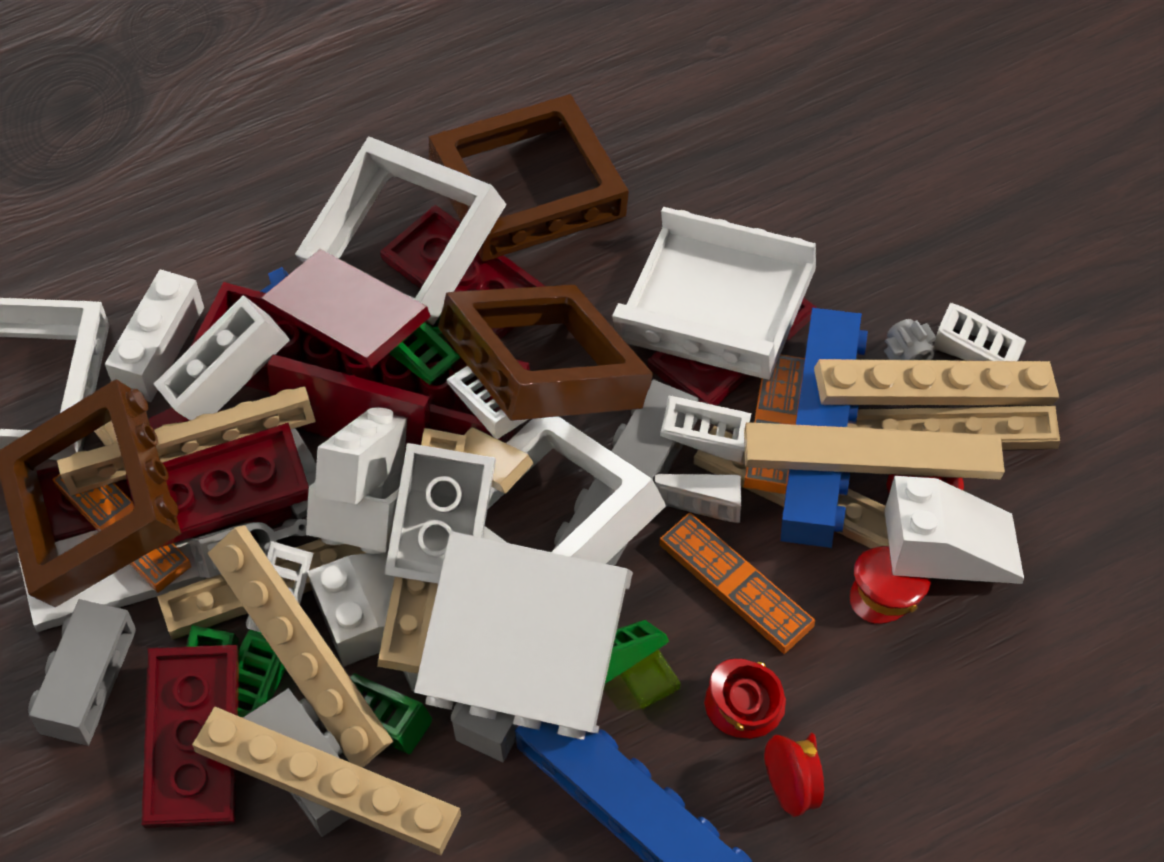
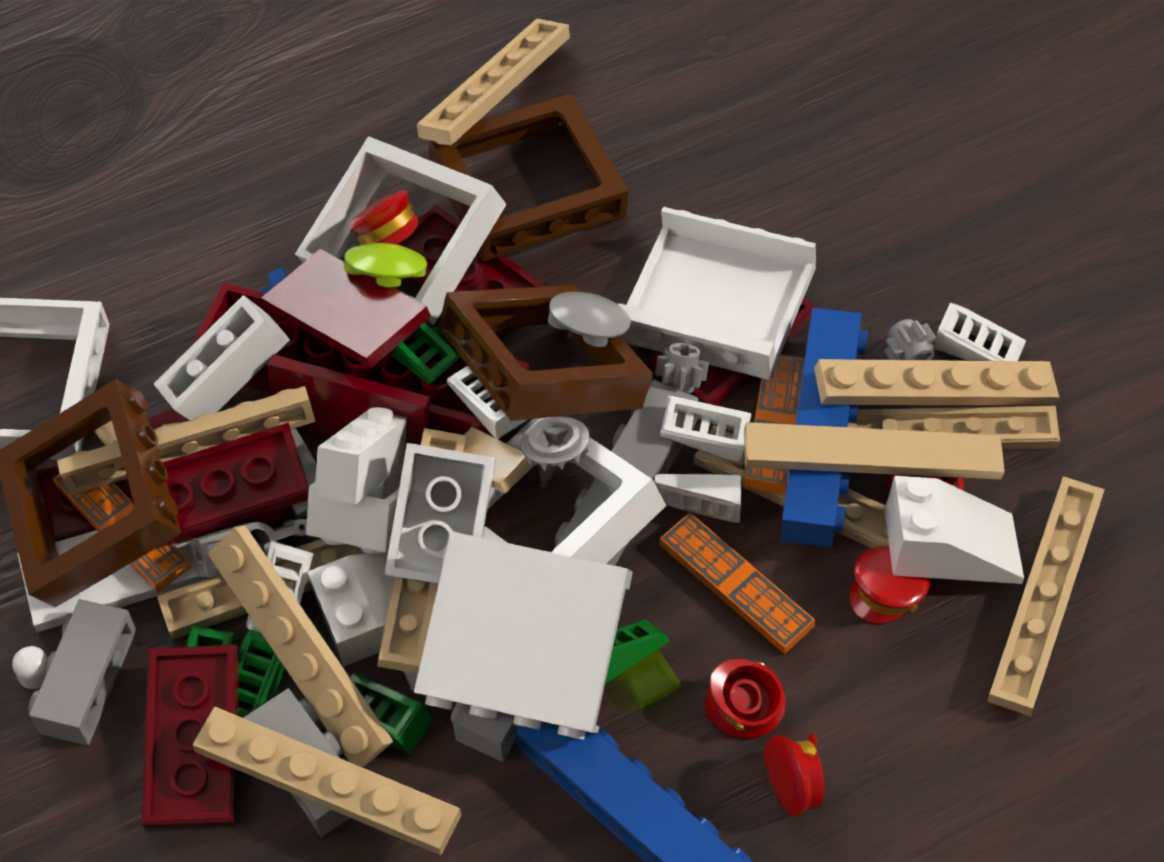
(30, 666): none -> white piece
(155, 332): white brick -> none
(385, 262): none -> lime dish
(386, 220): none -> red piece
(492, 82): none -> tan plate
(557, 431): none -> light grey gear
(588, 316): none -> light grey dish
(682, 367): none -> light grey gear
(1045, 596): none -> tan plate

